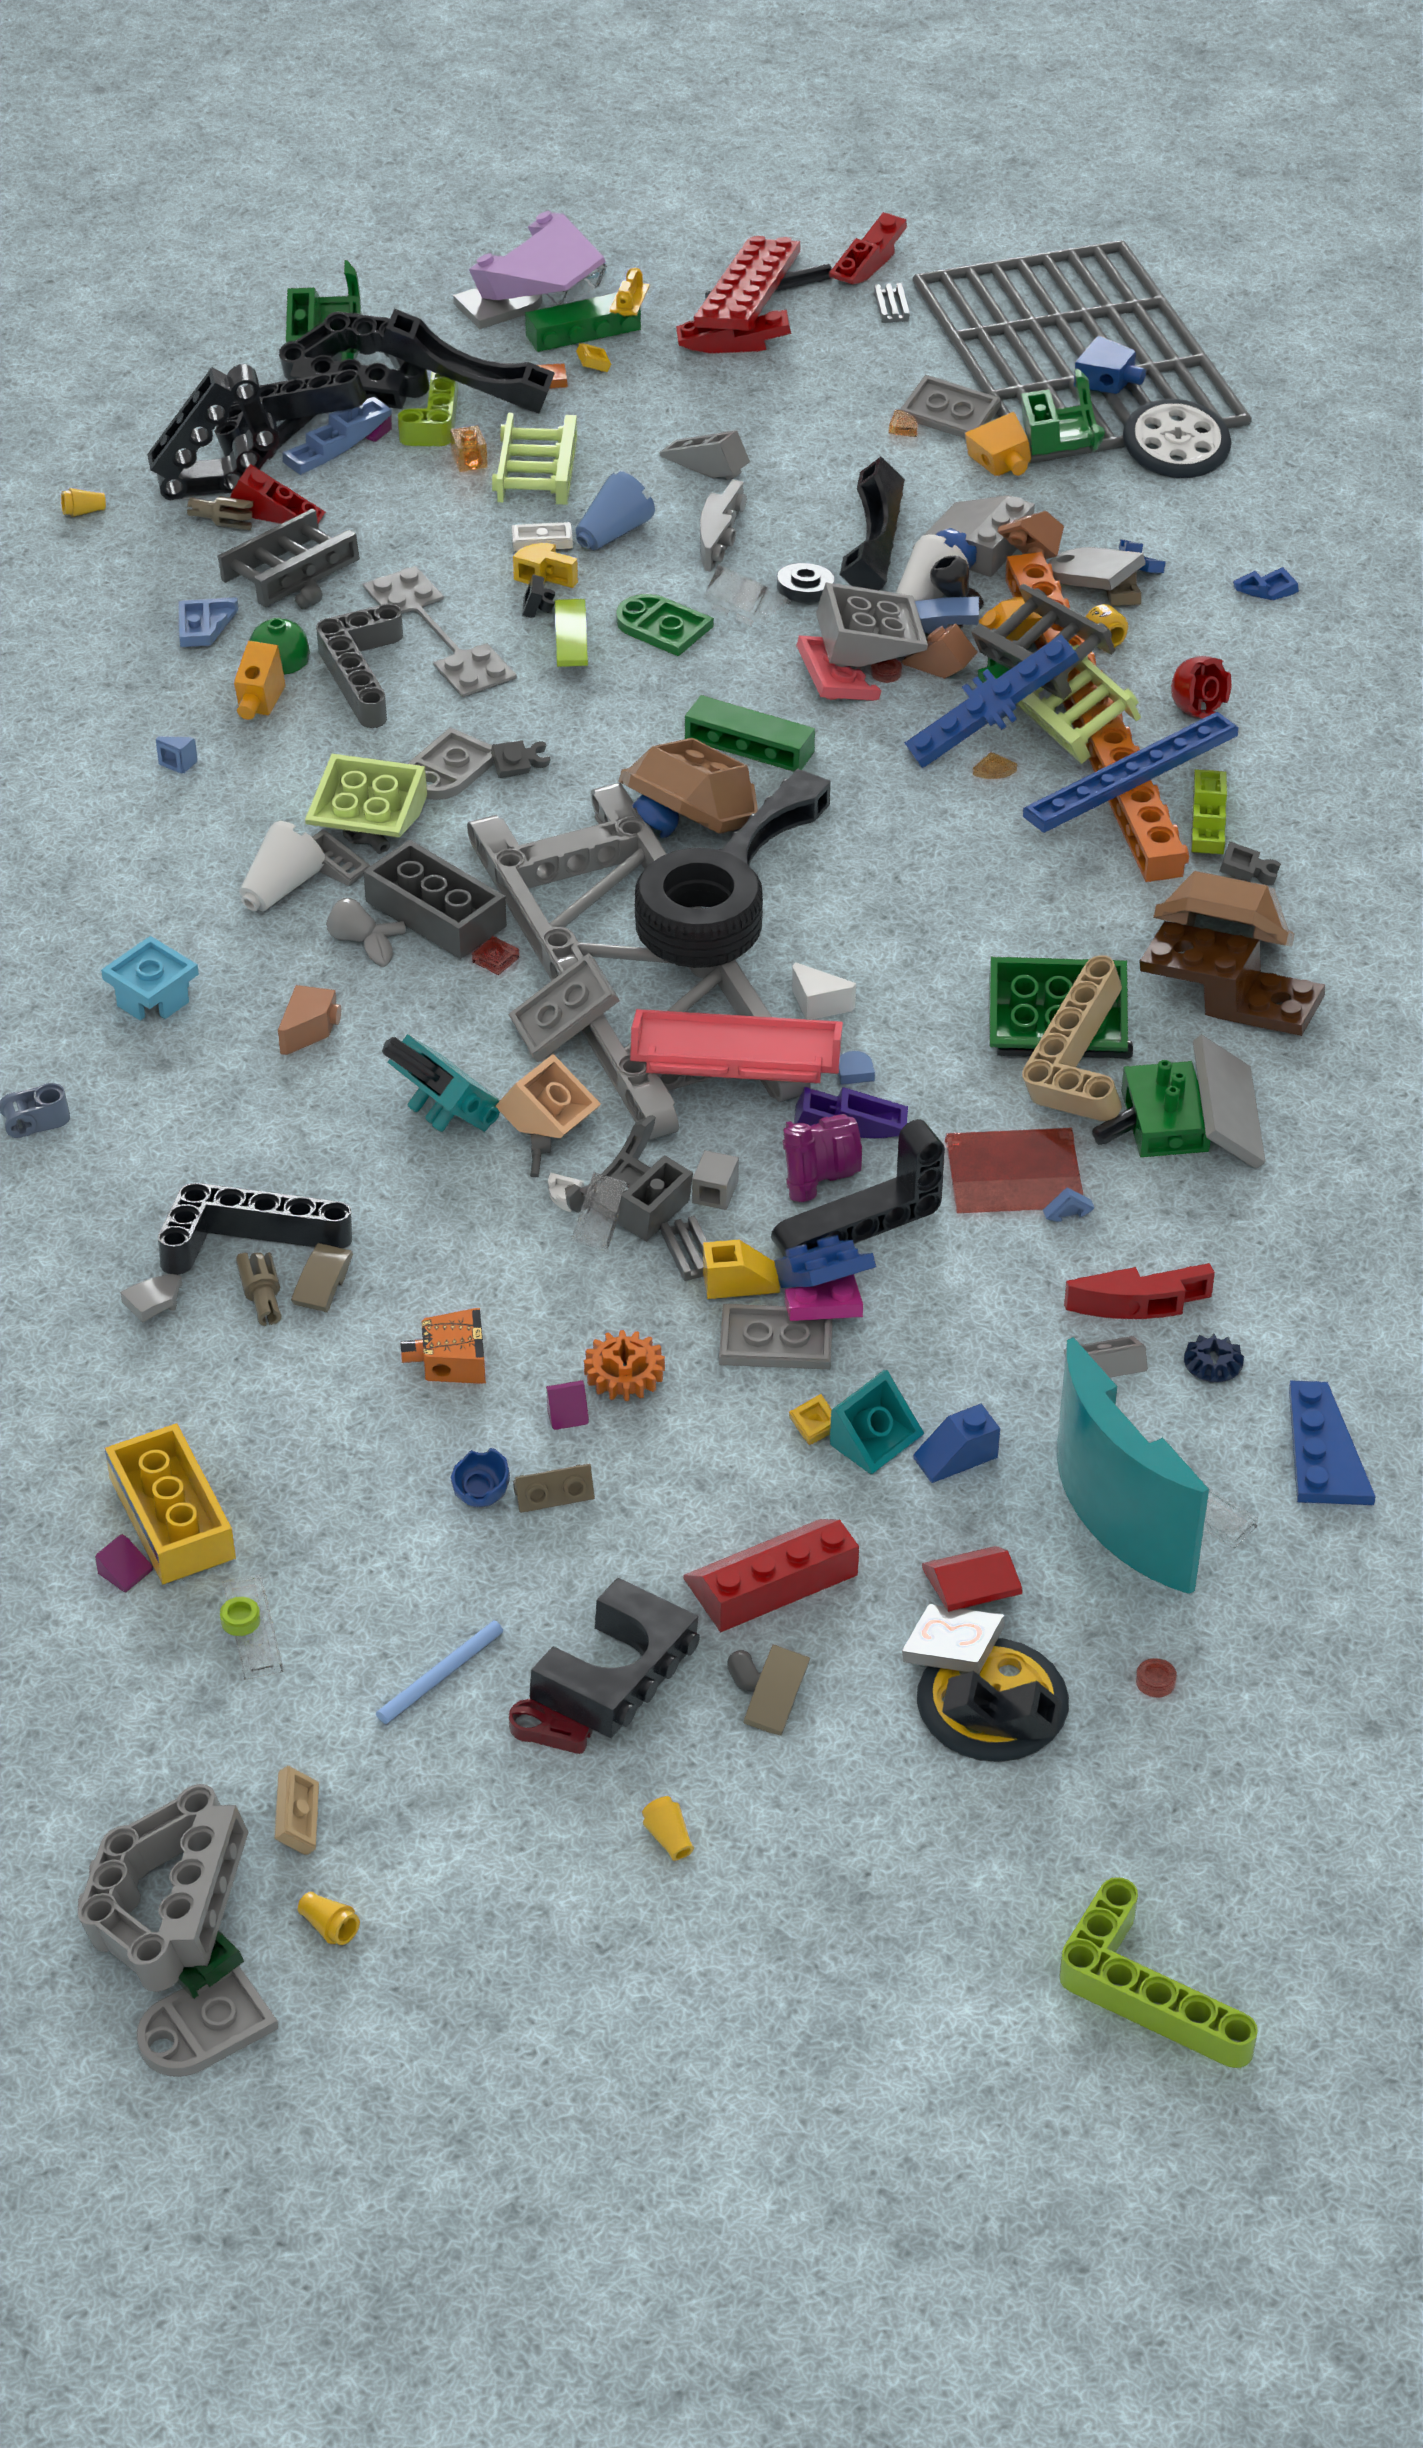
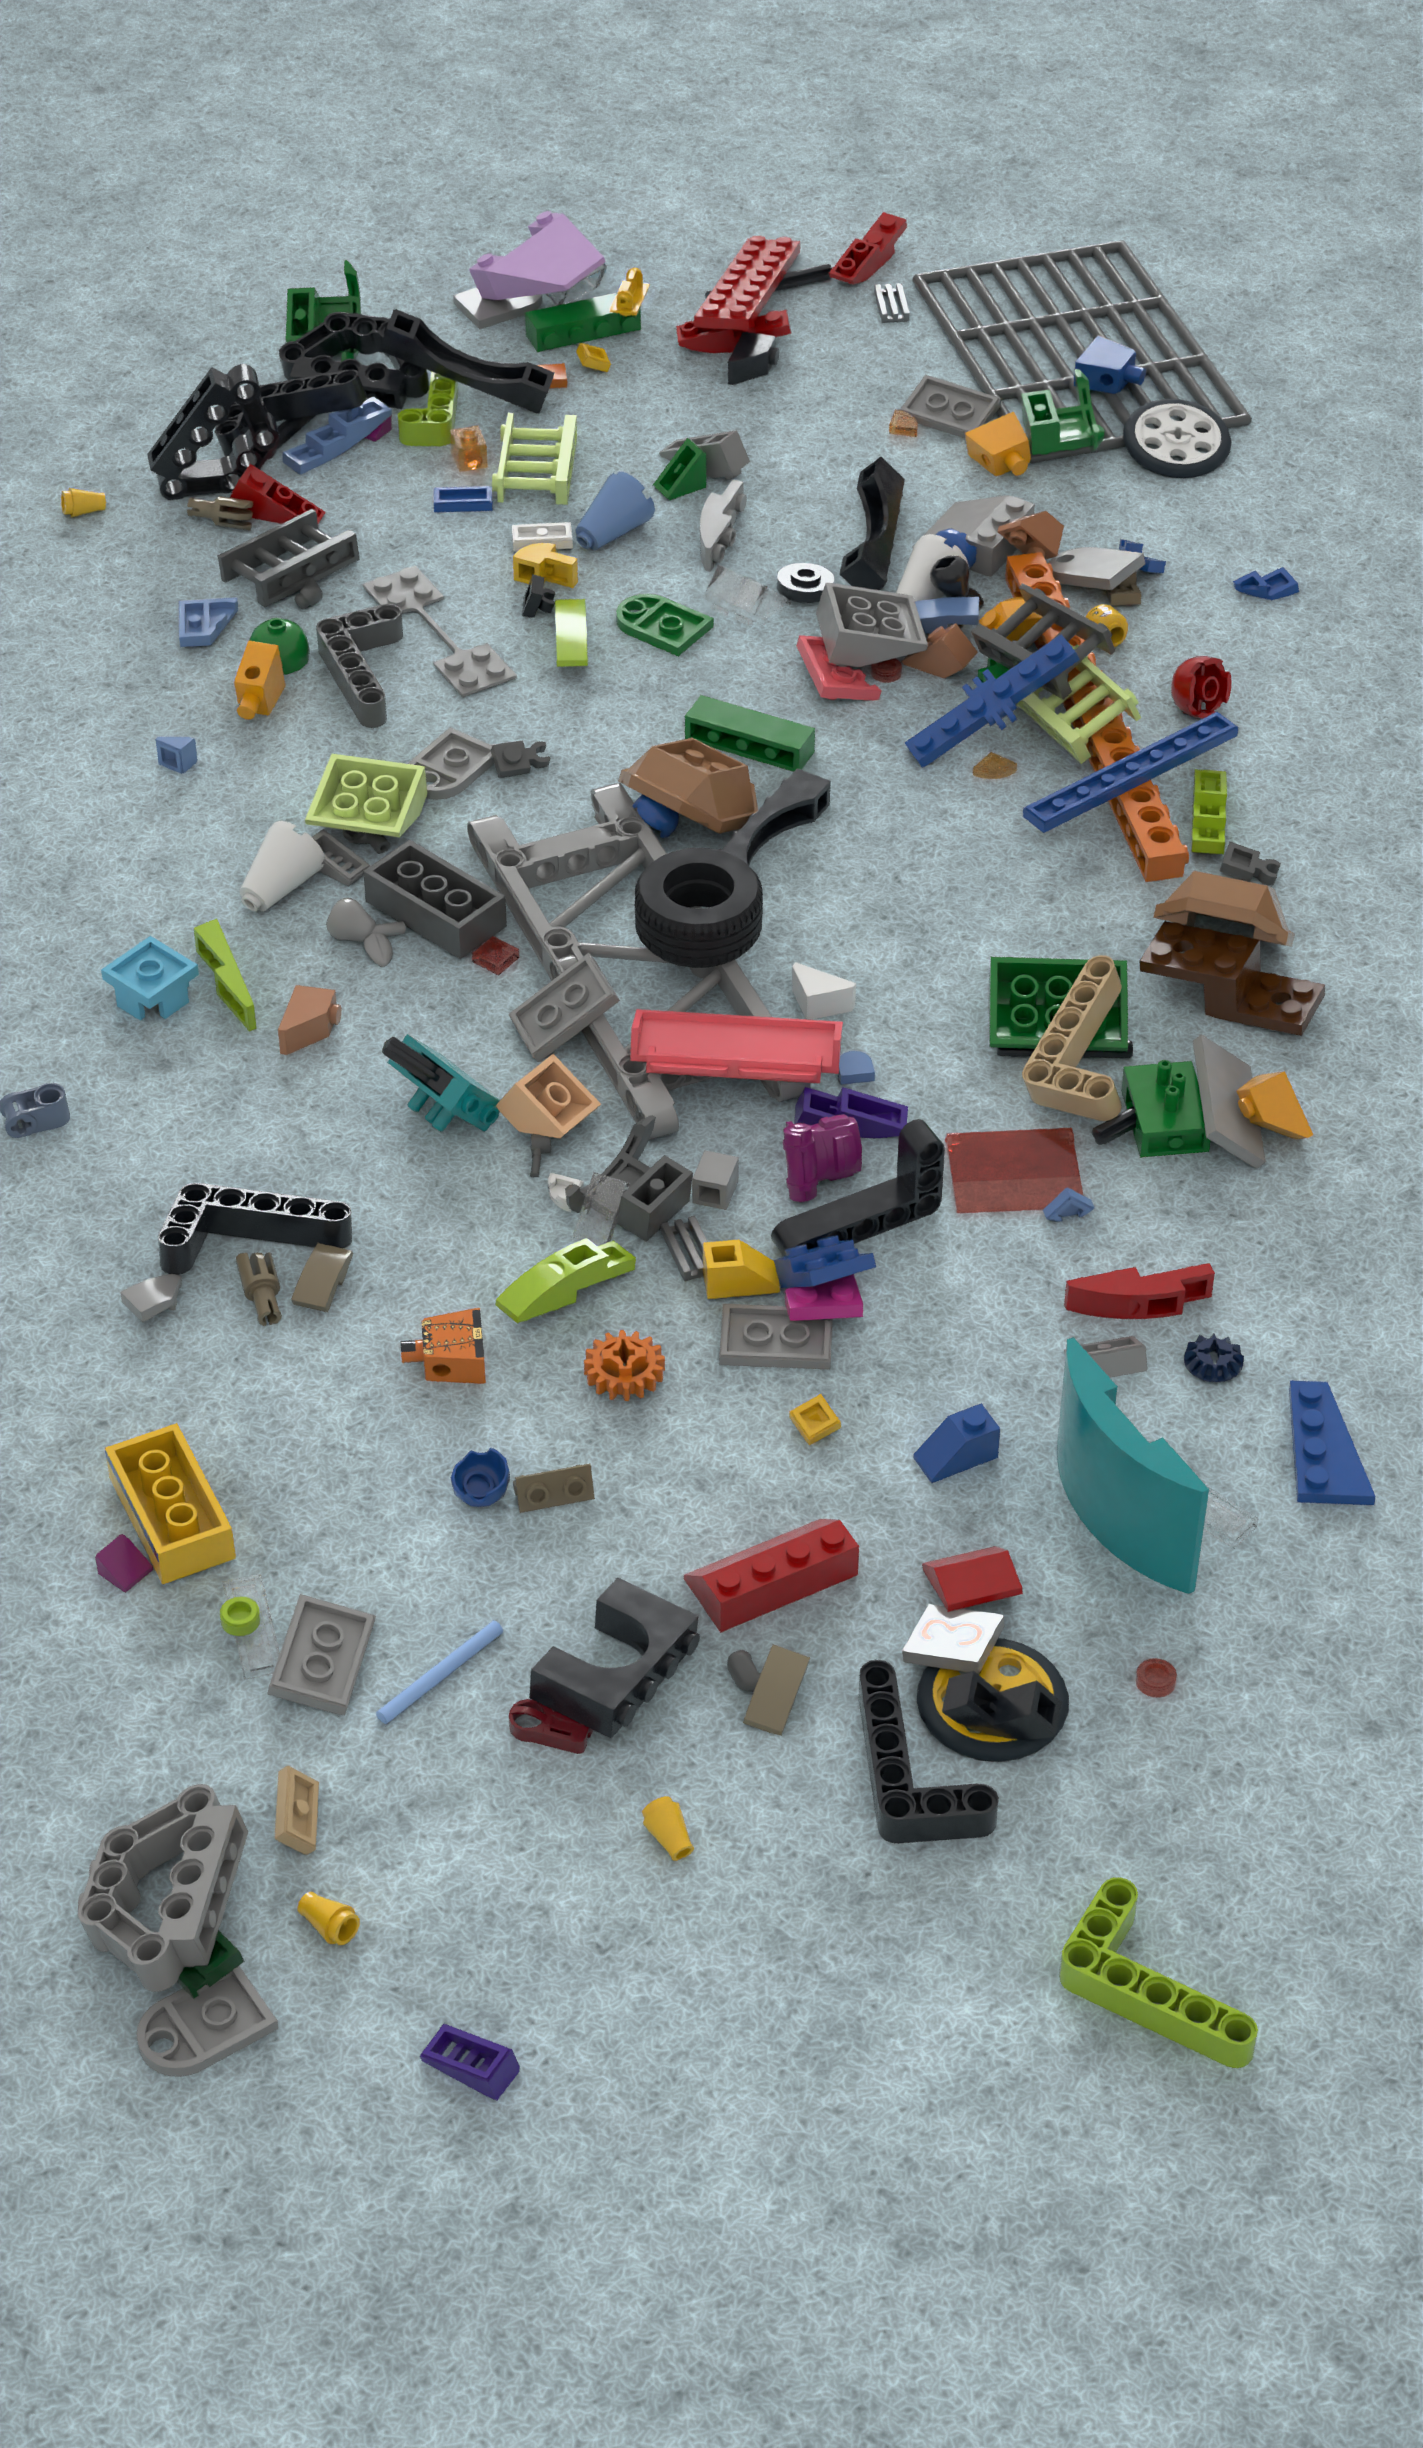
(229, 983): none -> lime slope
(321, 1655): none -> light grey tile
(463, 499): none -> blue tile
(490, 2078): none -> dark purple slope
(559, 1276): none -> lime slope
(567, 1405): magenta slope -> none
(684, 472): none -> green slope
(752, 357): none -> black slope
(873, 1424): teal slope -> none
(901, 1810): none -> black beam
(1273, 1105): none -> light orange slope

